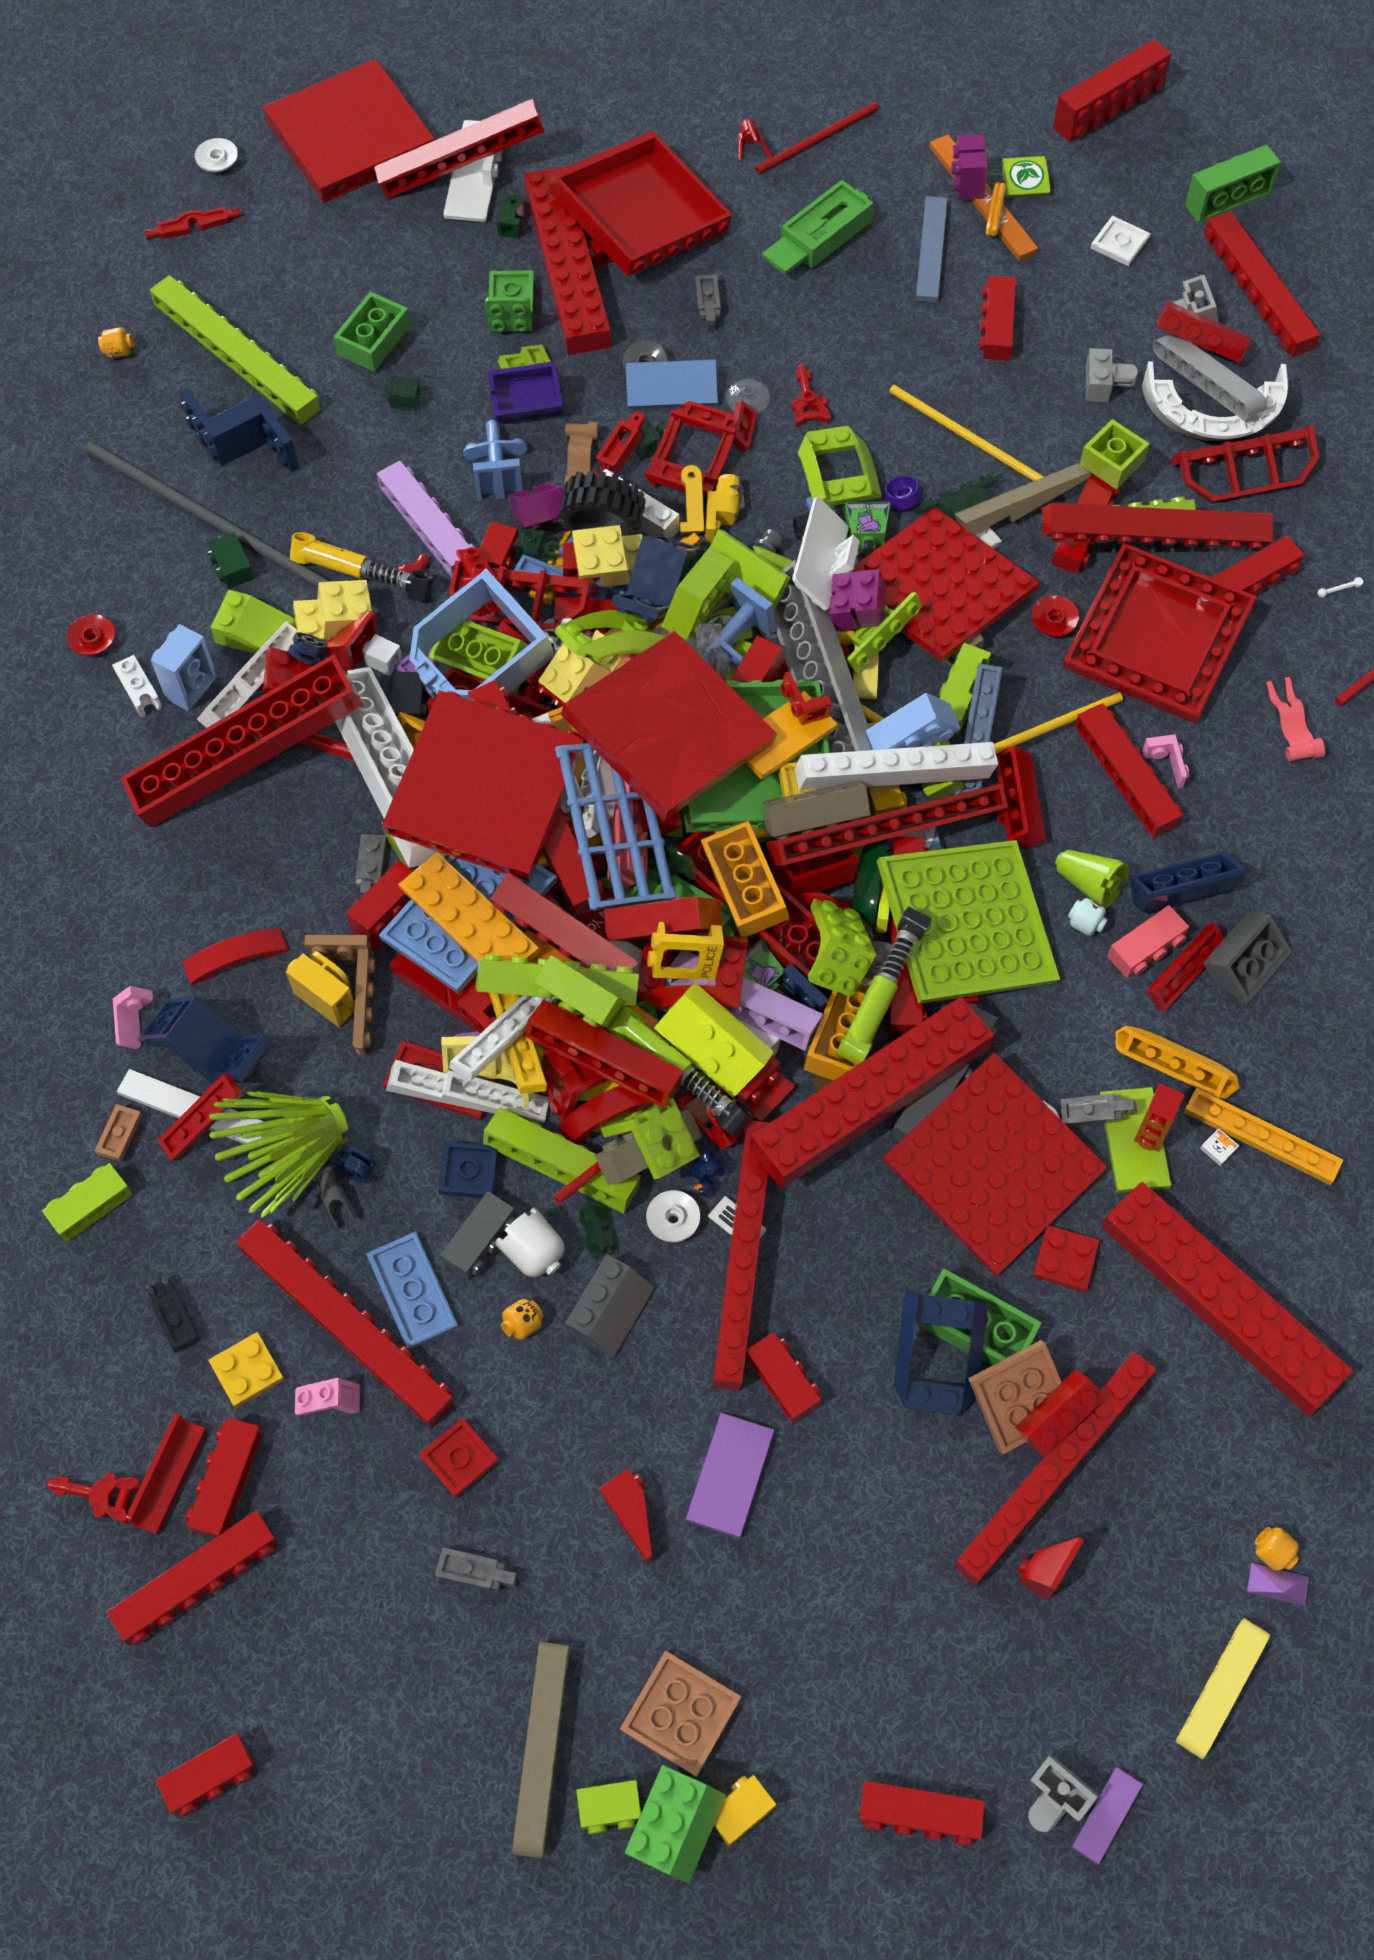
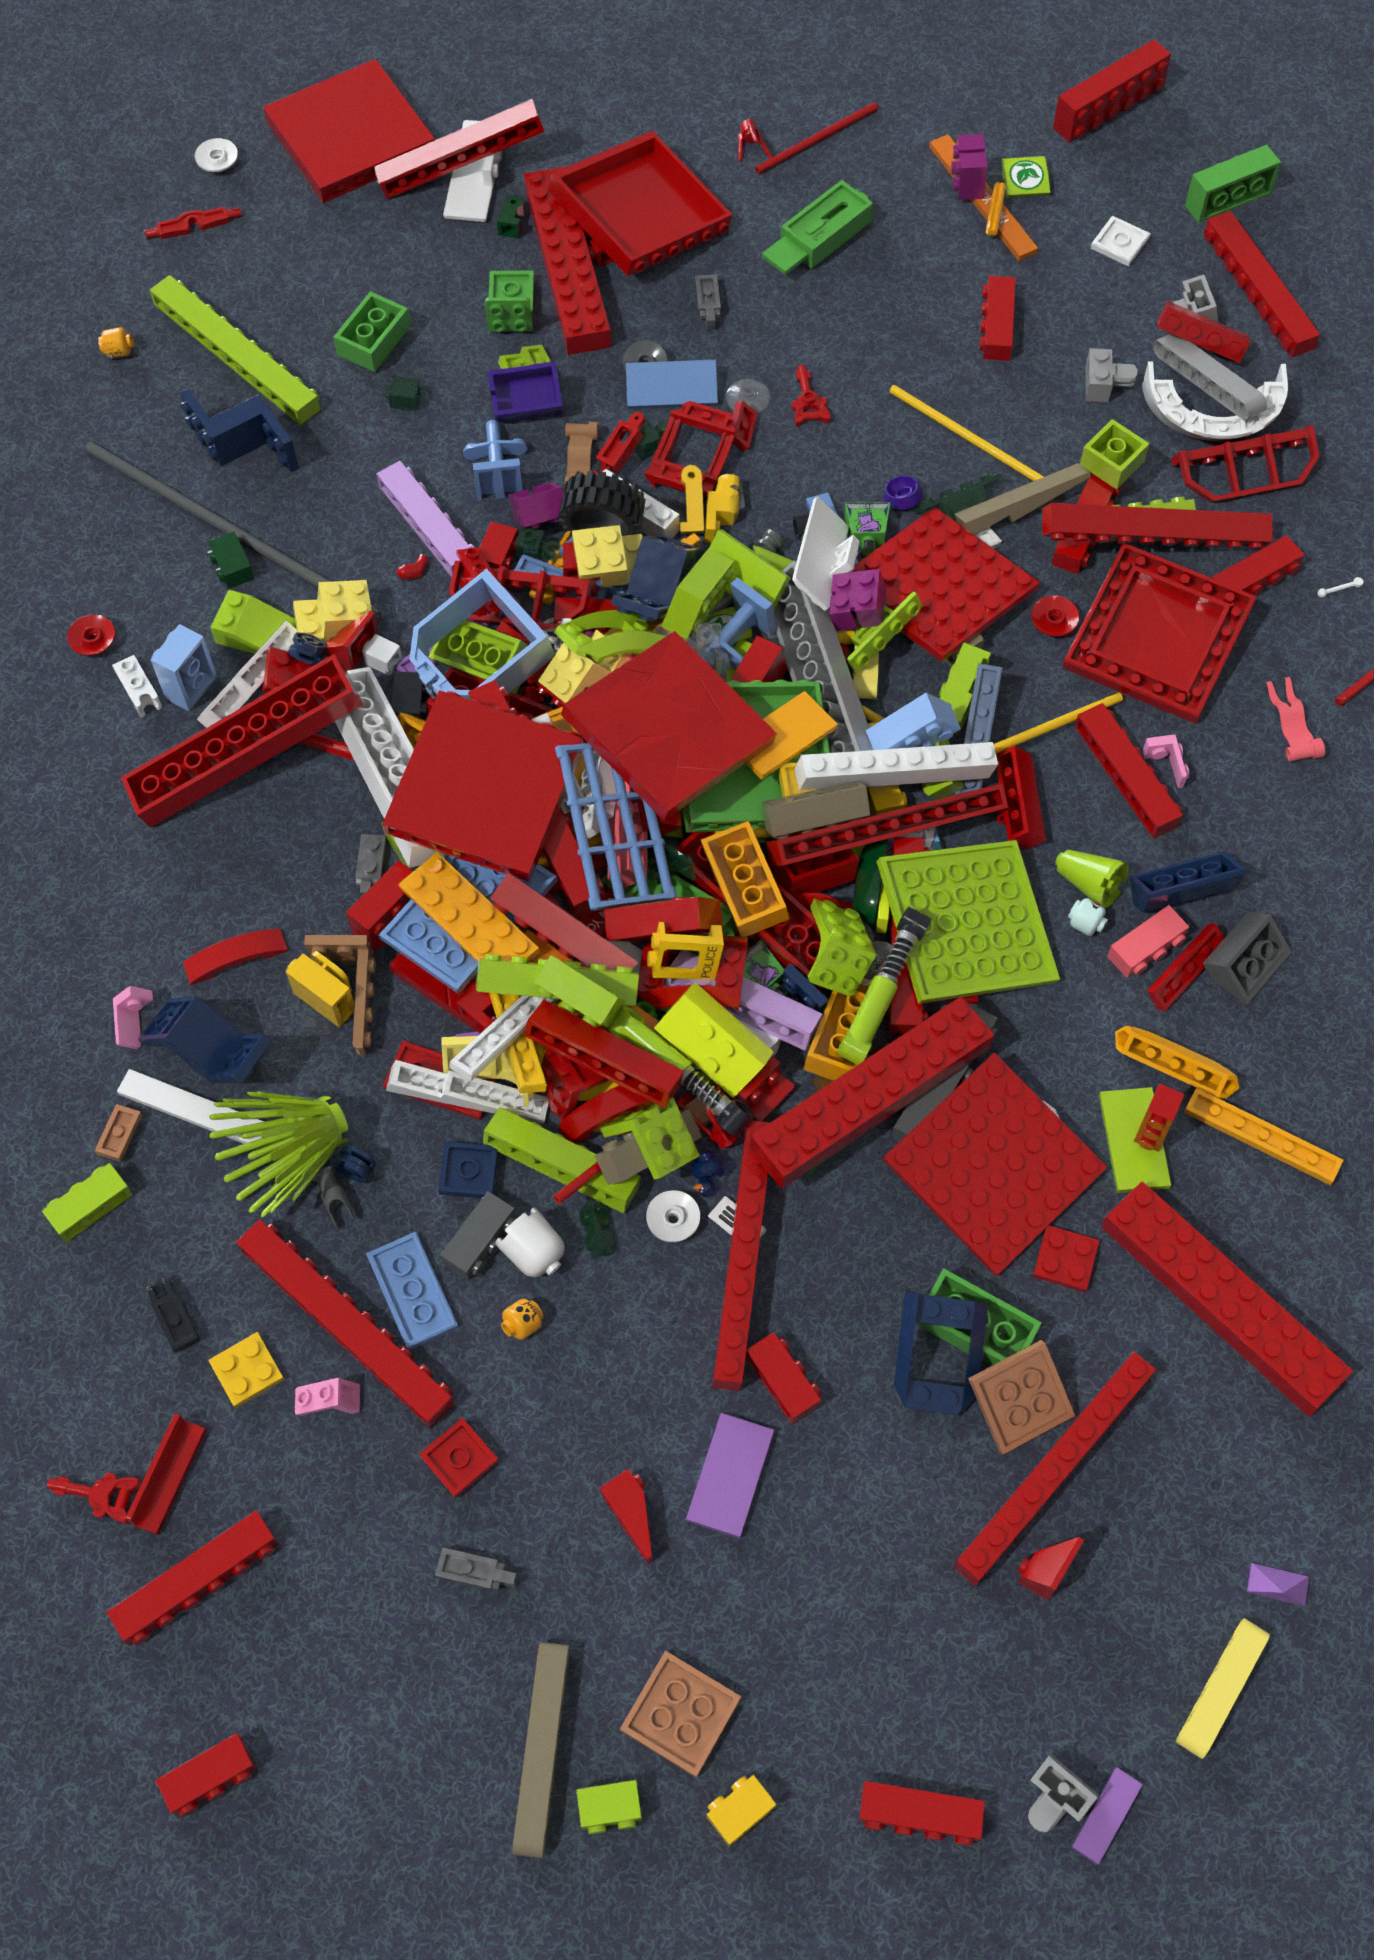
(196, 1118): red plate -> none
(225, 1478): red brick -> none
(308, 550): piece -> none
(609, 1306): dark grey slope -> none
(675, 1824): bright green brick -> none
(806, 712): red bracket -> none
(839, 490): lime wedge -> none
(931, 249): sand blue tile -> none
(1059, 1413): red brick -> none
(1096, 1109): flat silver hinge -> none
(1219, 1147): white tile -> none
(1276, 1549): light orange head -> none

